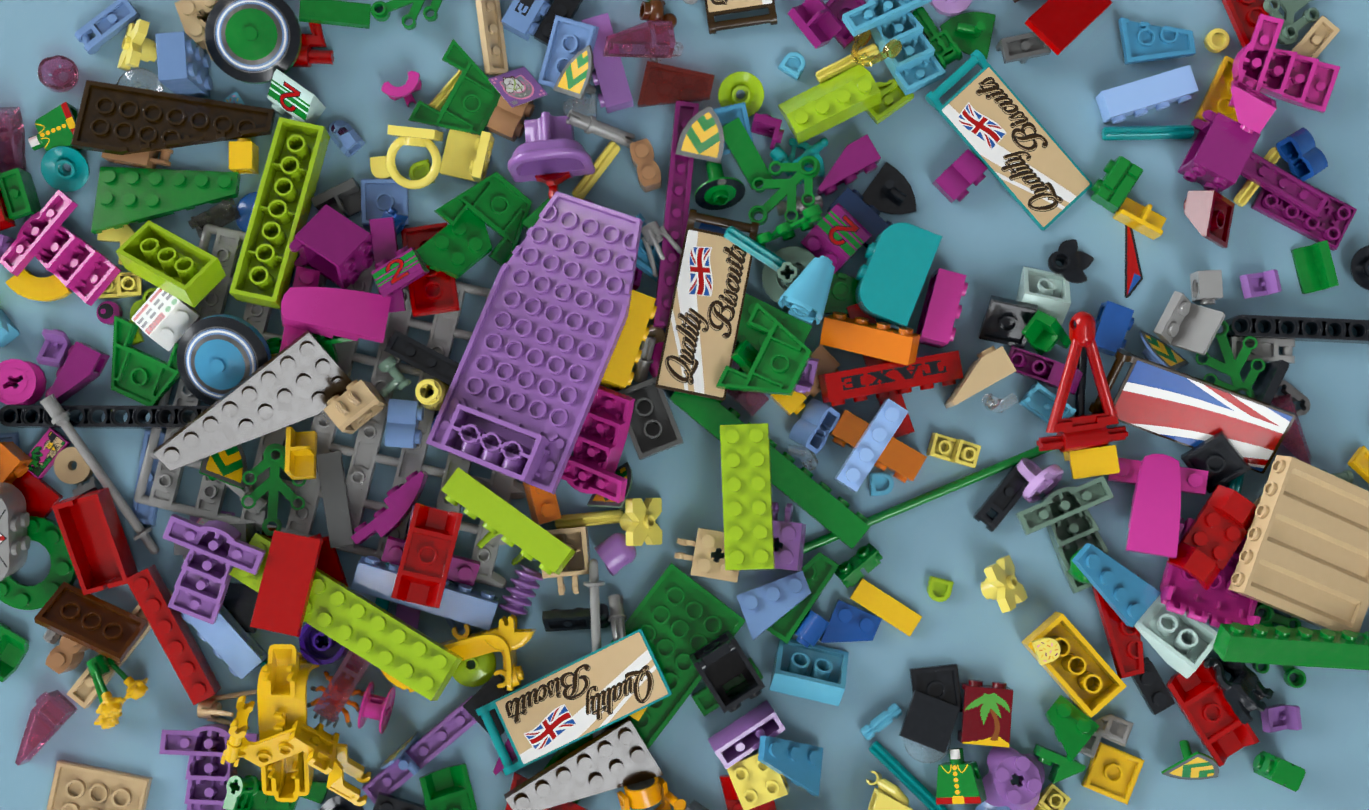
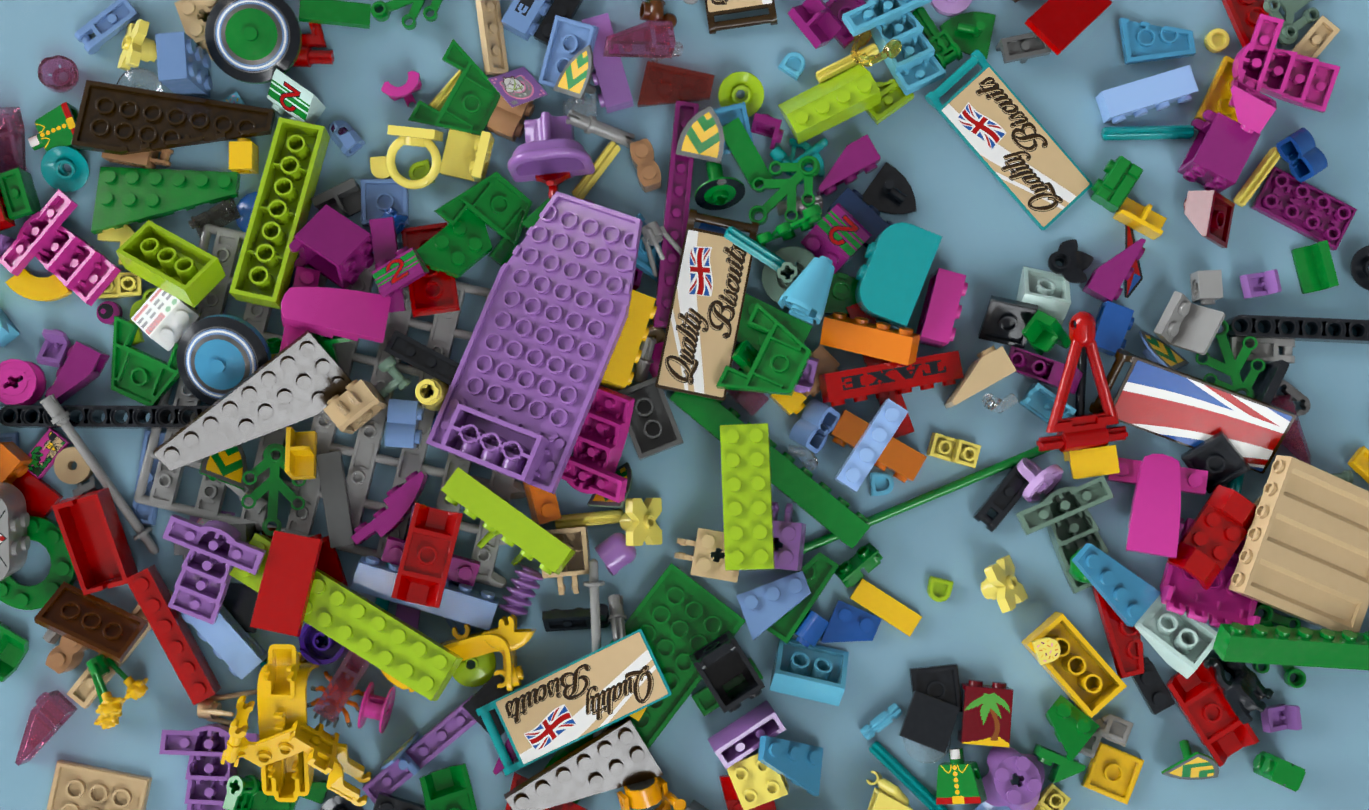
(959, 176): magenta brick -> none
(1106, 280): none -> magenta slope
(1284, 185): magenta tile -> none

